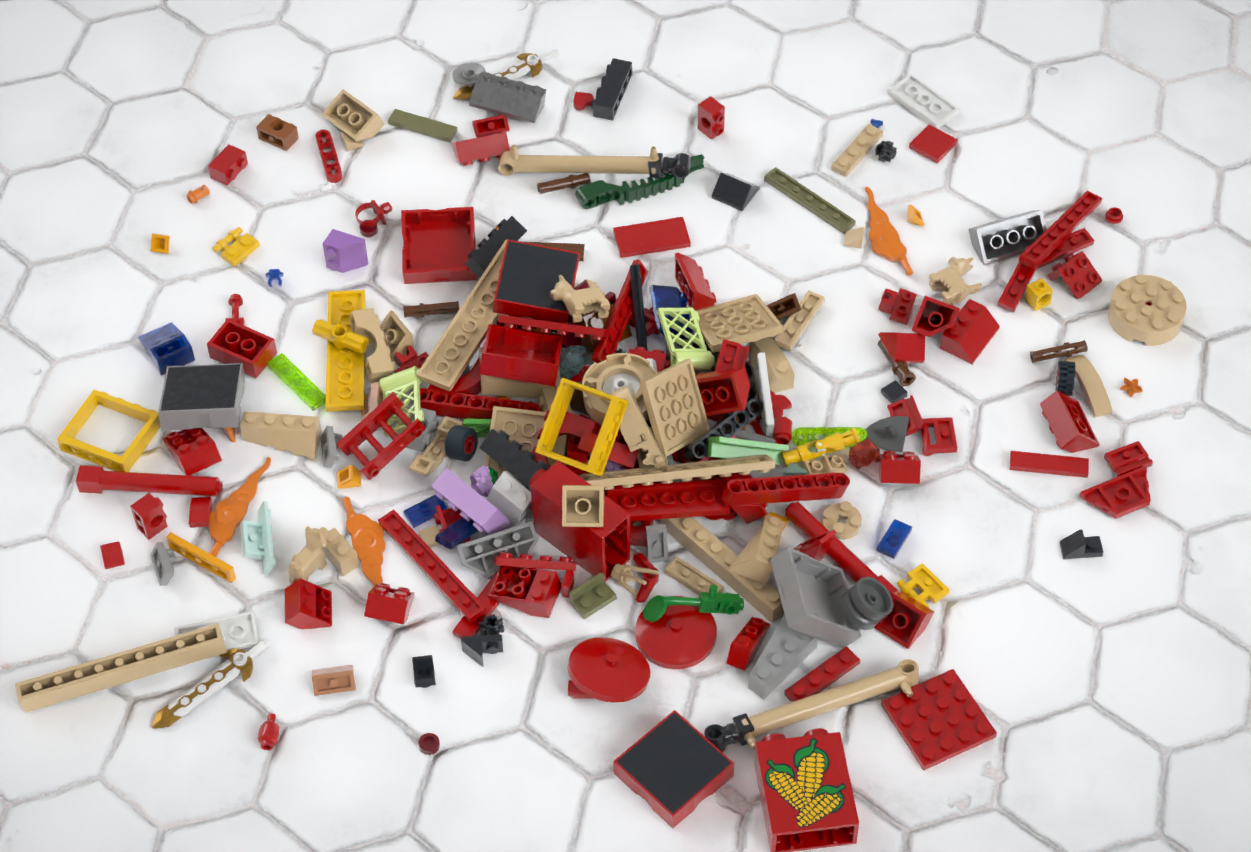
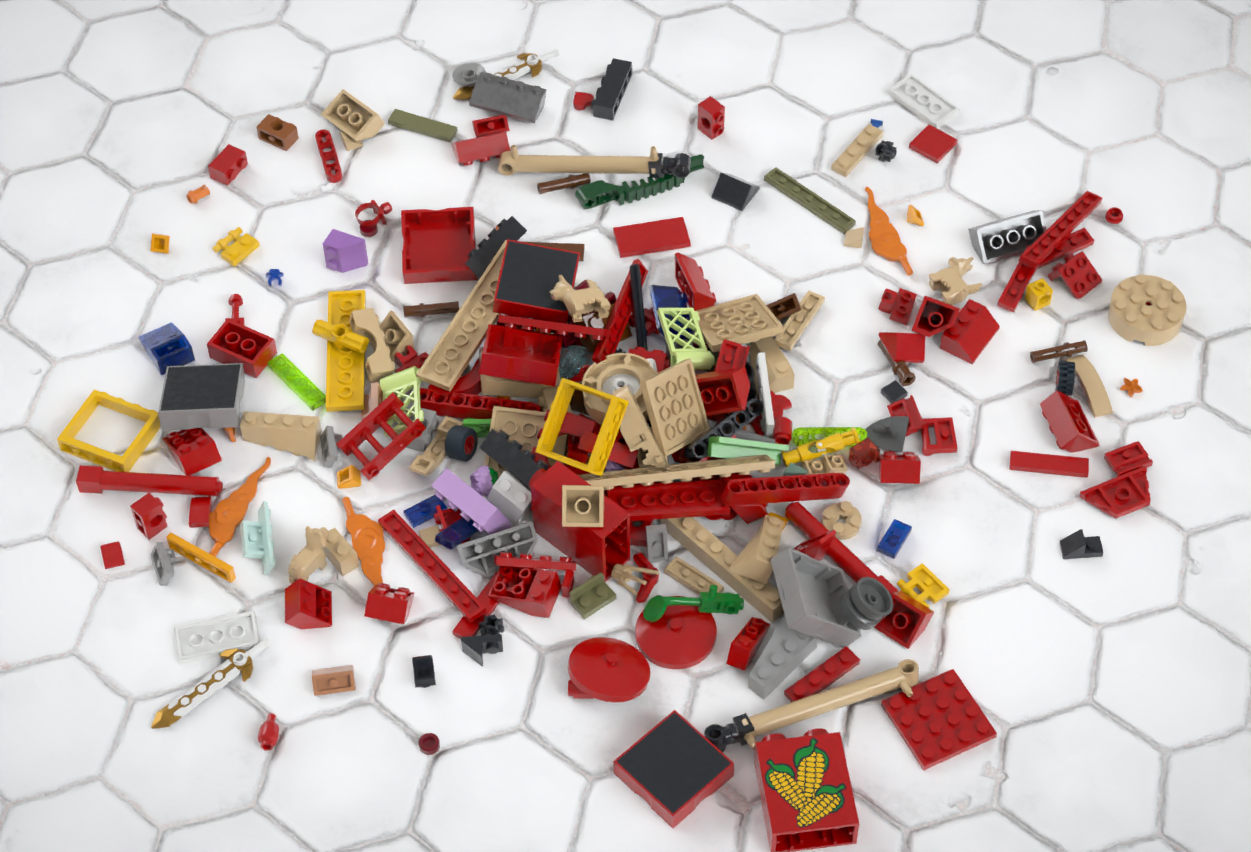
(120, 668): tan brick -> none

